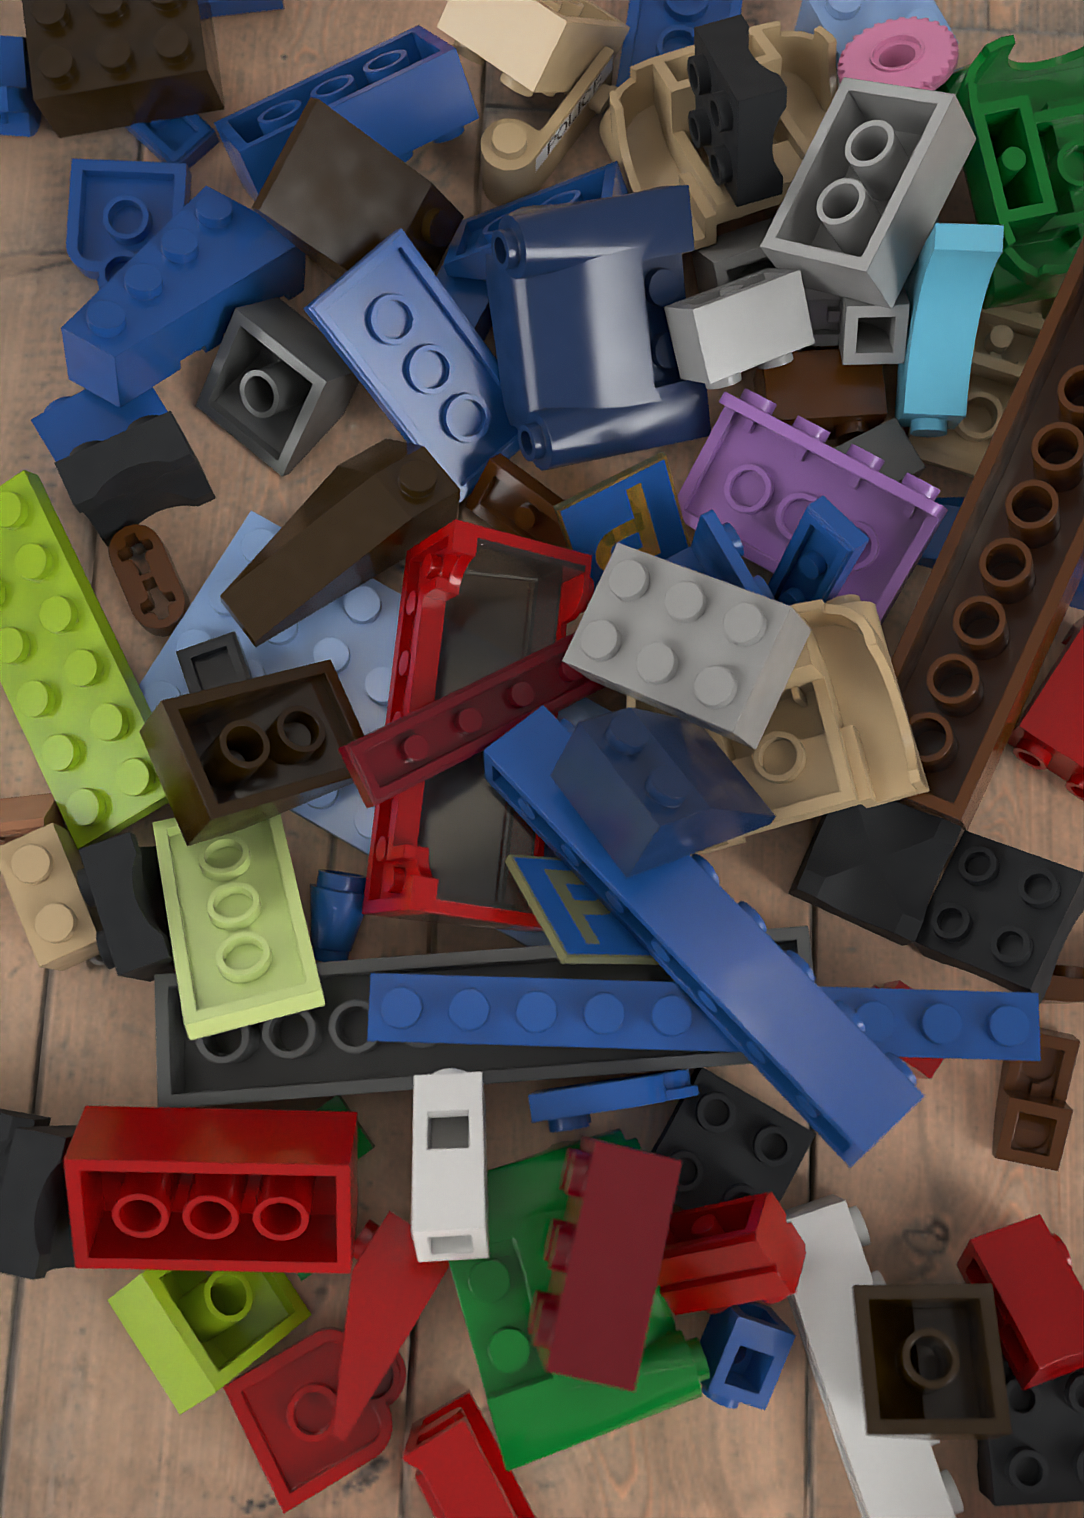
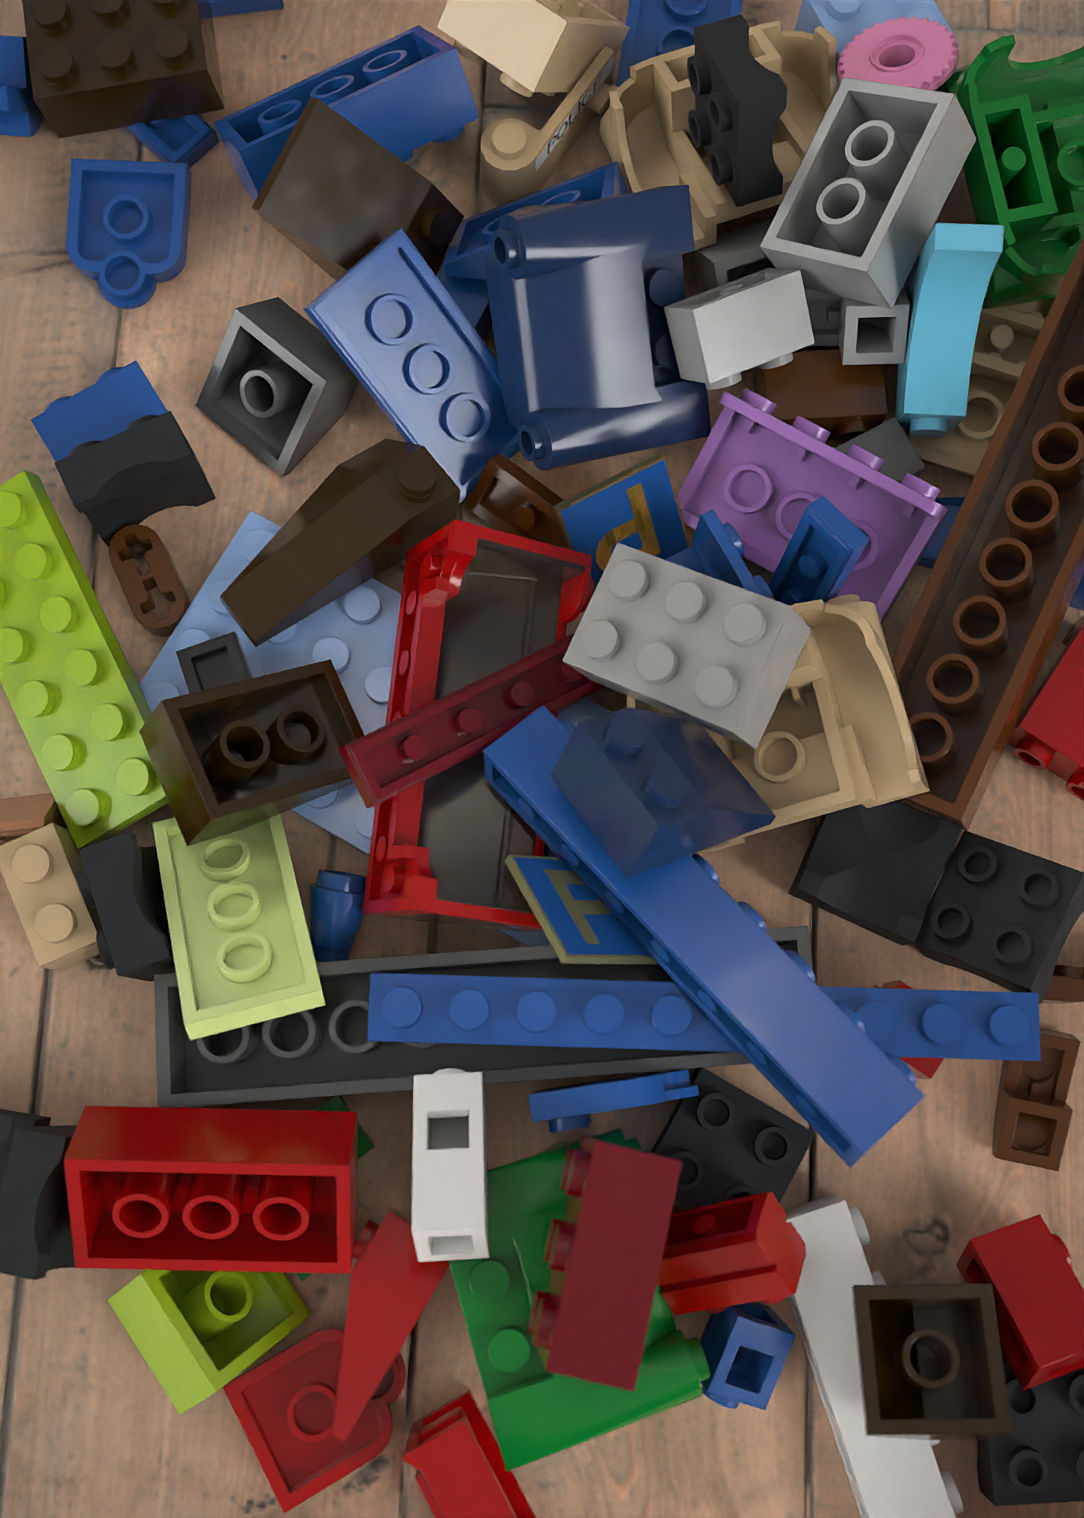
(178, 296): blue wedge -> none

